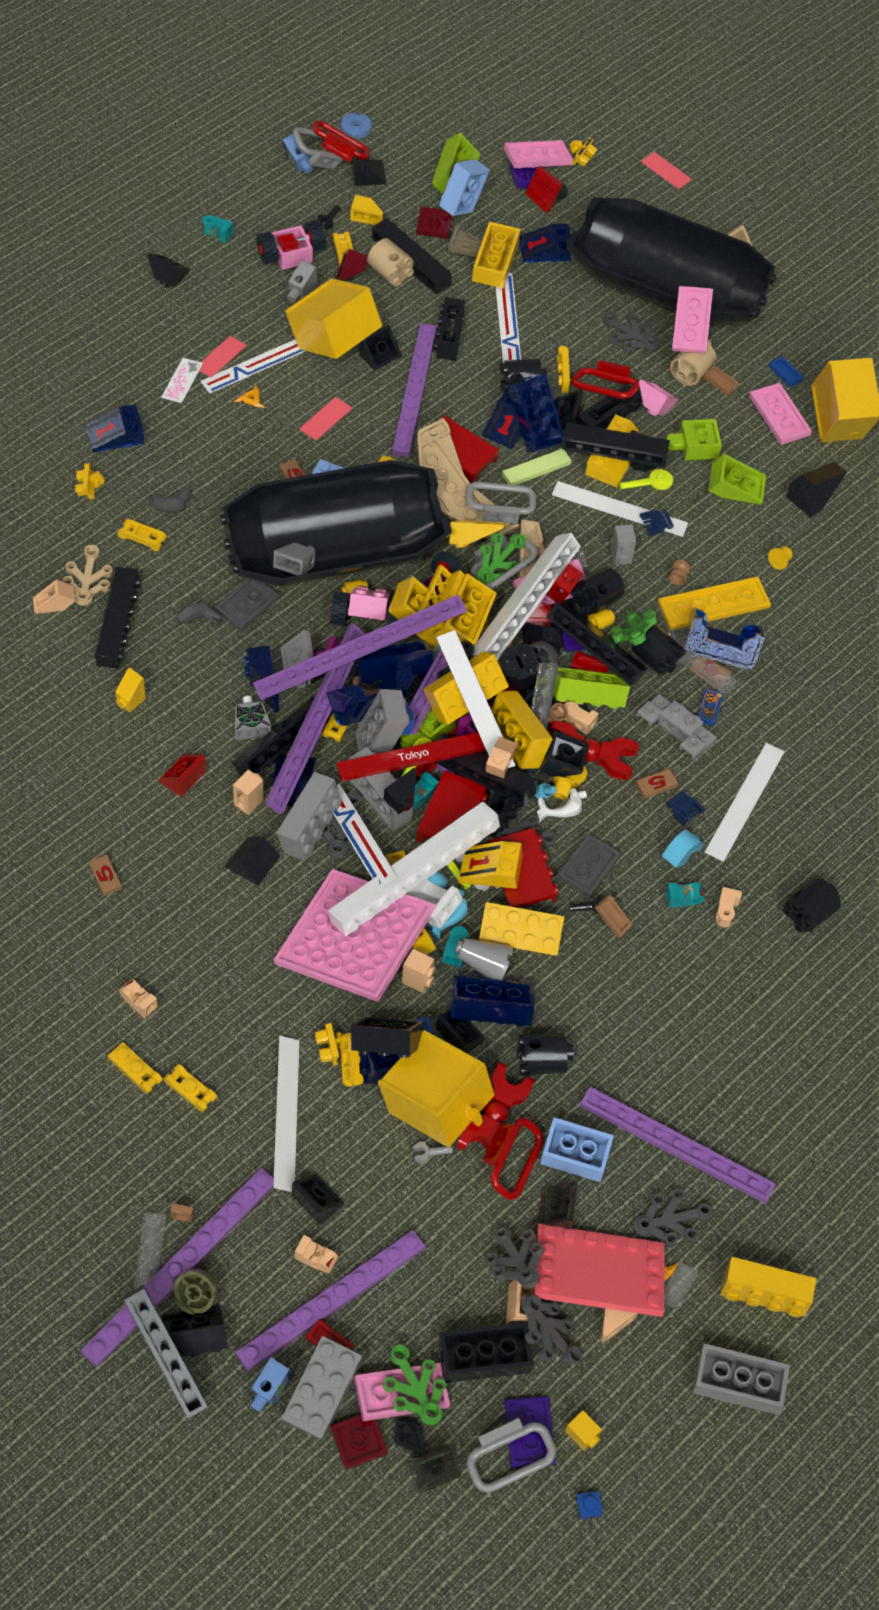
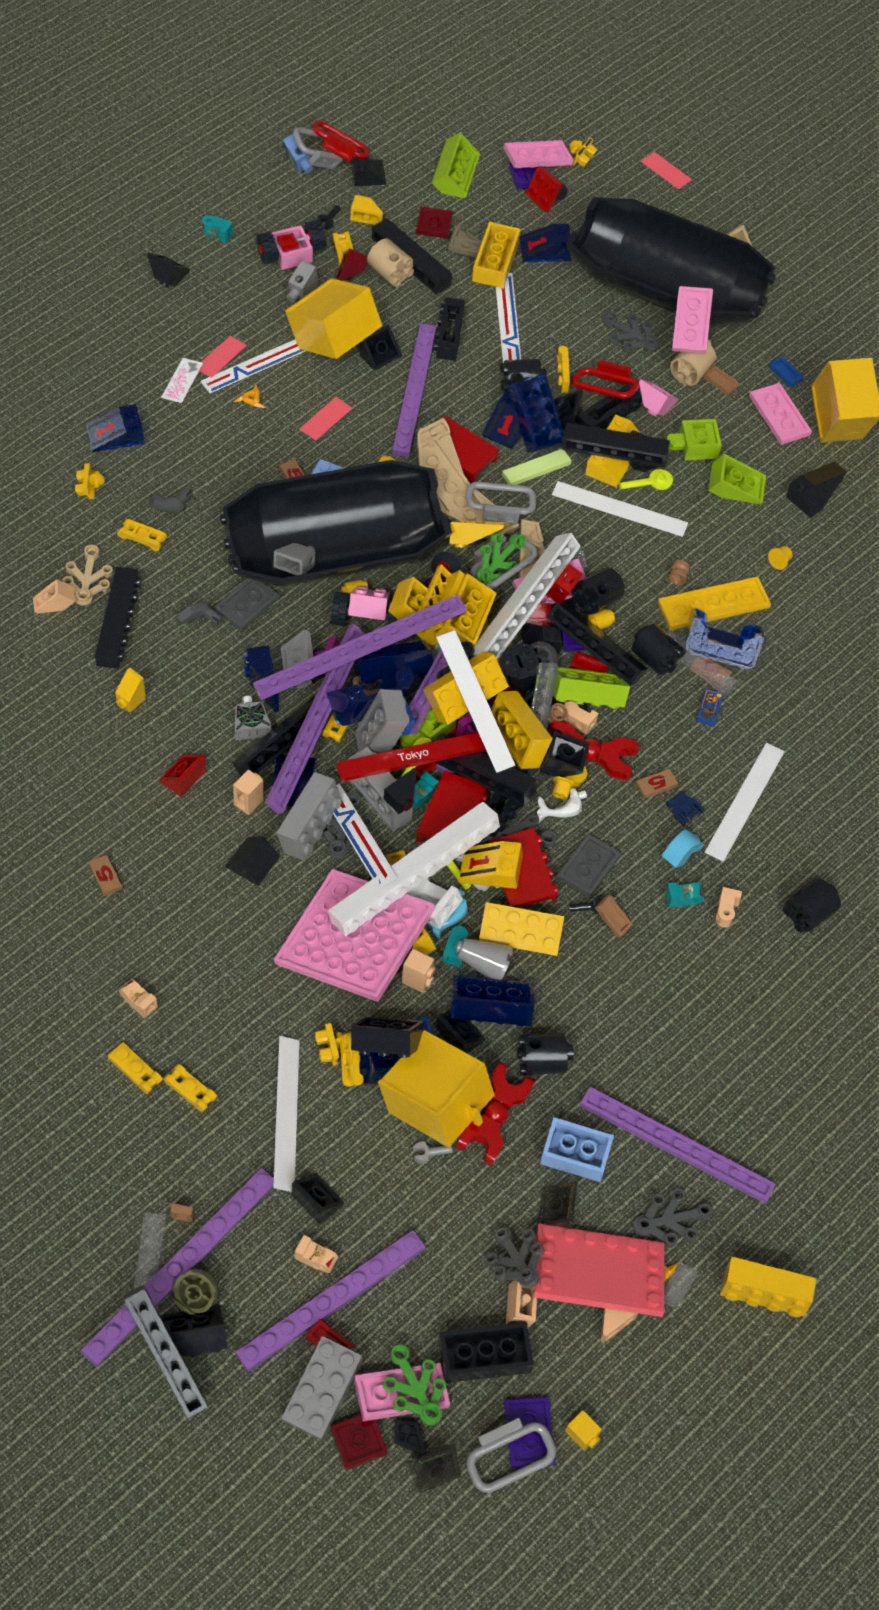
(273, 1375): medium blue torso -> none
(356, 132): medium blue tile -> none
(438, 879): medium azure cylinder -> none
(464, 187): light blue brick -> none
(500, 1149): red bar -> none
(501, 757): light nougat slope -> none
(532, 1307): dark grey plant -> none
(544, 790): medium azure cylinder -> none
(589, 1505): blue plate -> none
(623, 544): light grey brick -> none
(636, 633): bright green plant -> none
(658, 521): dark blue piece -> none
(680, 723): light grey bracket -> none
(741, 1379): light grey brick -> none

